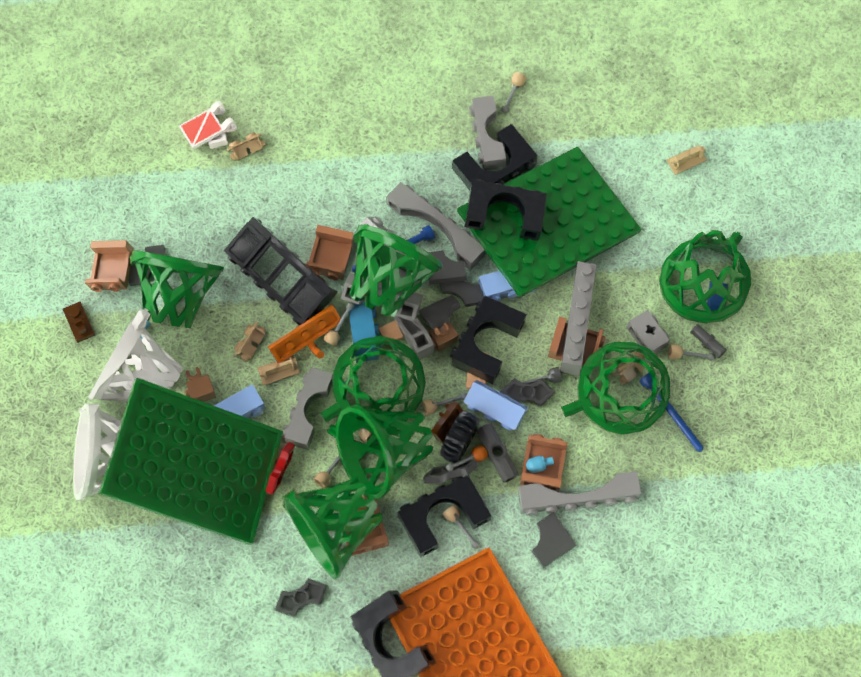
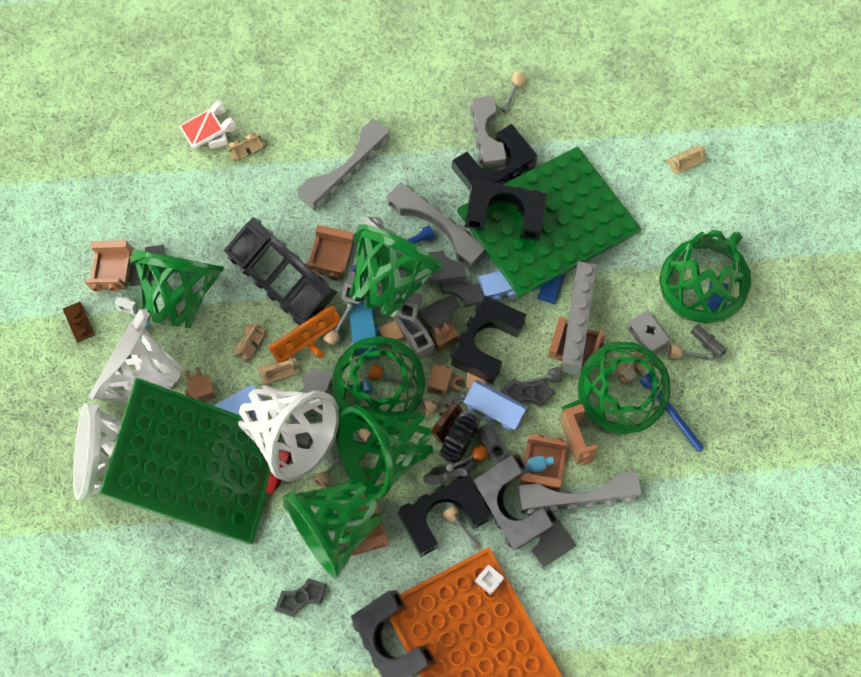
(126, 305): none -> white plate
(281, 407): none -> white piece
(318, 189): none -> light grey arch
(365, 386): none -> dark azure hand
(377, 373): none -> orange hinge
(441, 380): none -> medium nougat brick
(489, 579): none -> white plate
(492, 488): none -> arch
(550, 291): none -> blue tile
(569, 421): none -> nougat panel

